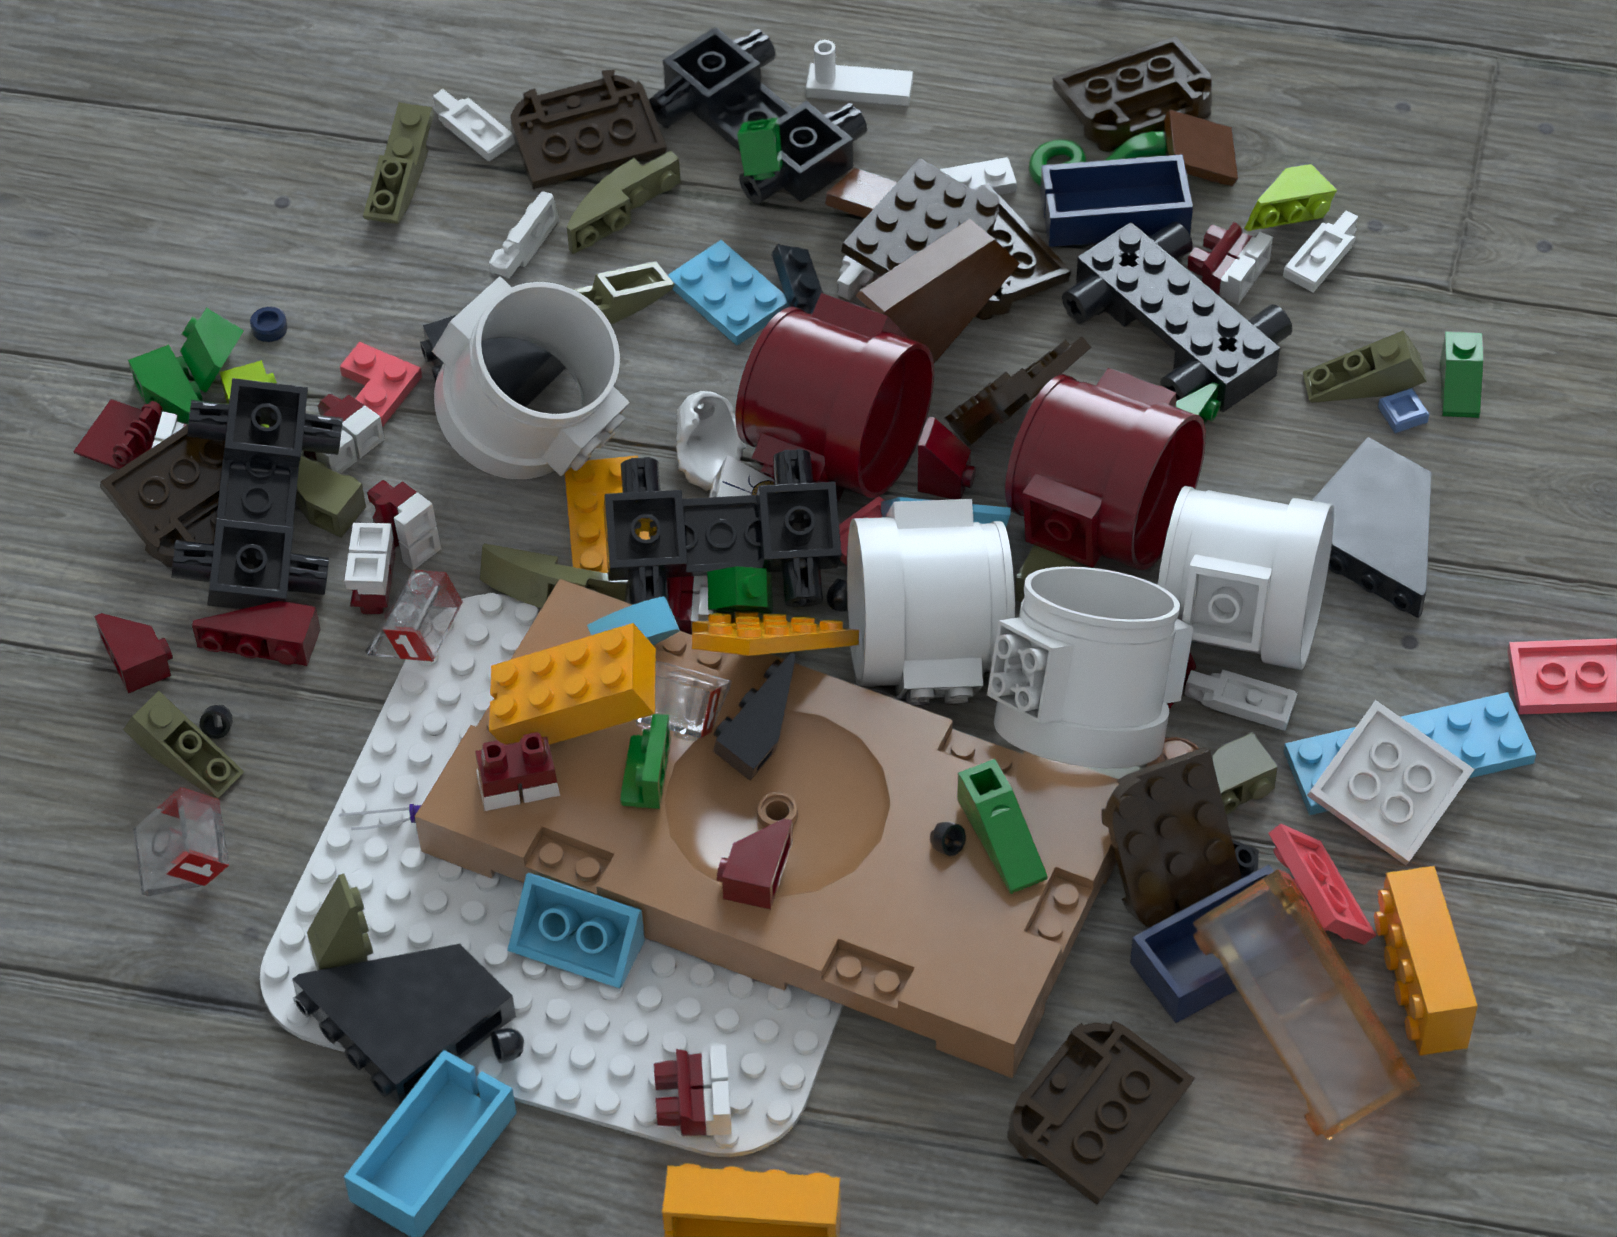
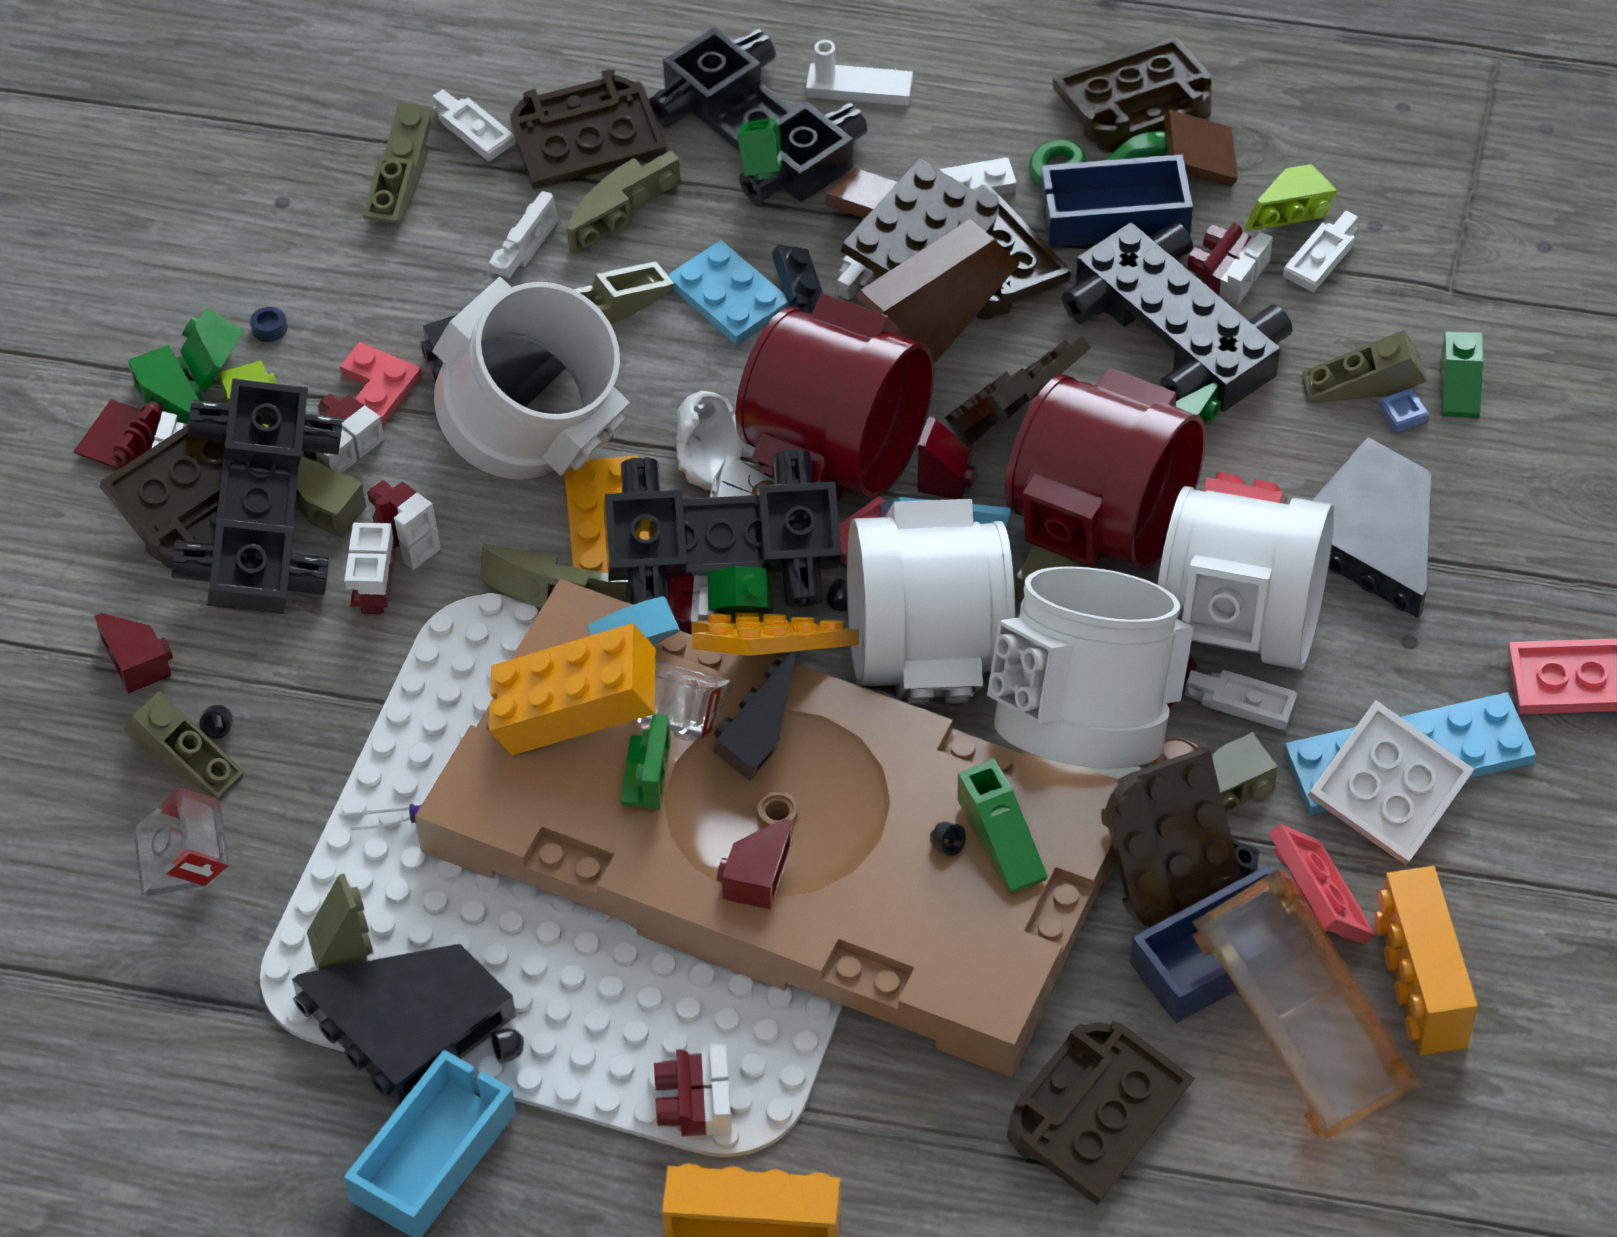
(265, 631): dark red slope -> none
(417, 618): clear slope -> none
(506, 766): dark red hips -> none
(576, 931): medium azure slope -> none
(1234, 485): none -> coral plate

